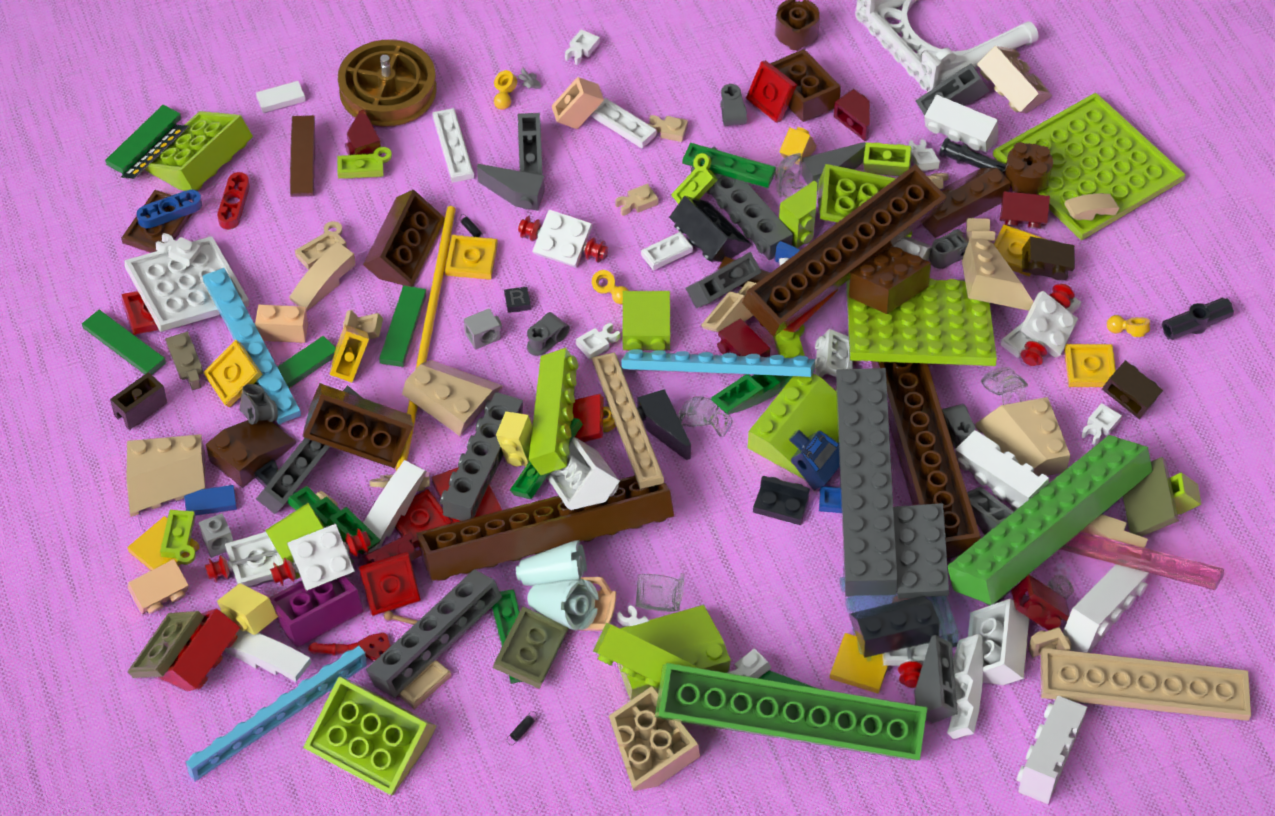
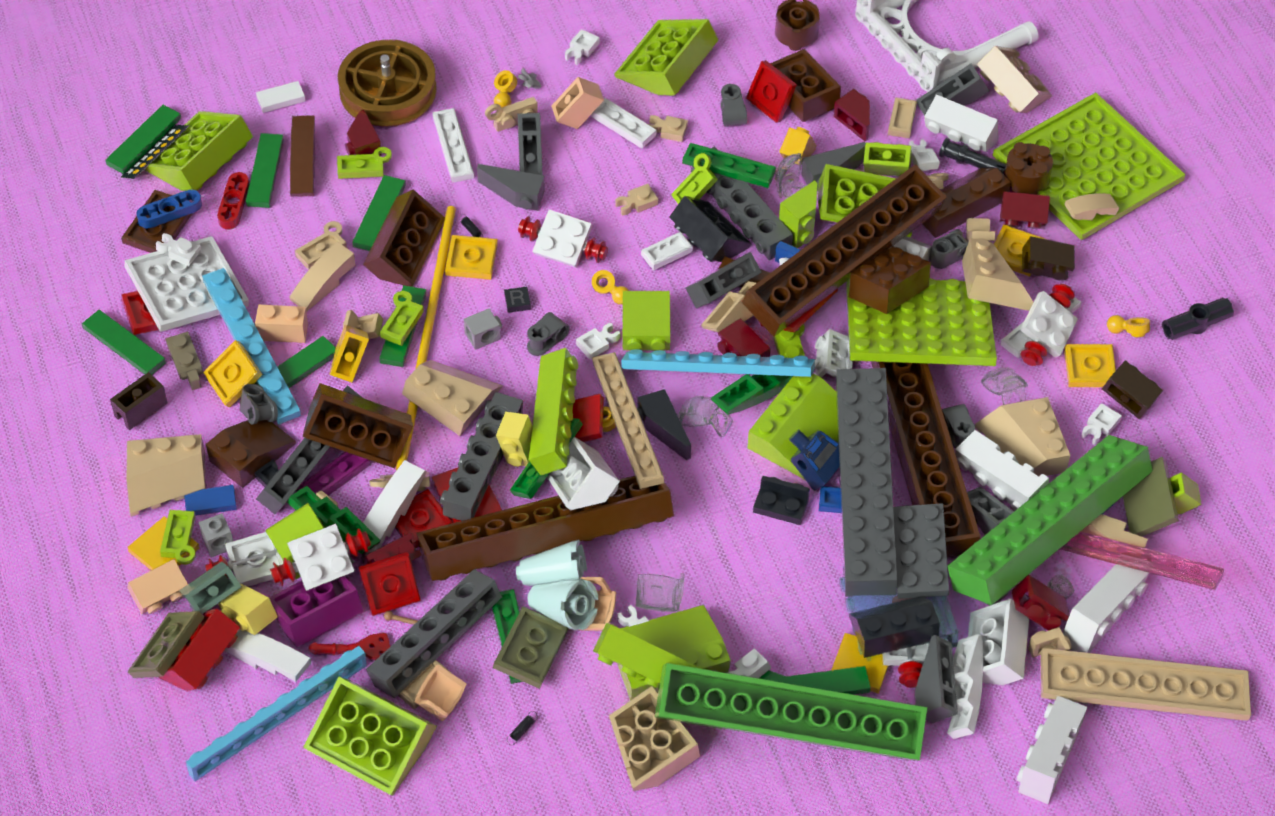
(210, 588): none -> sand green brick
(264, 170): none -> green tile
(336, 473): none -> magenta tile
(377, 212): none -> green tile
(402, 319): none -> lime hinge
(440, 692): none -> light nougat piece
(508, 116): none -> tan hinge
(668, 55): none -> lime slope
(848, 680): none -> green tile
(902, 118): none -> tan tile

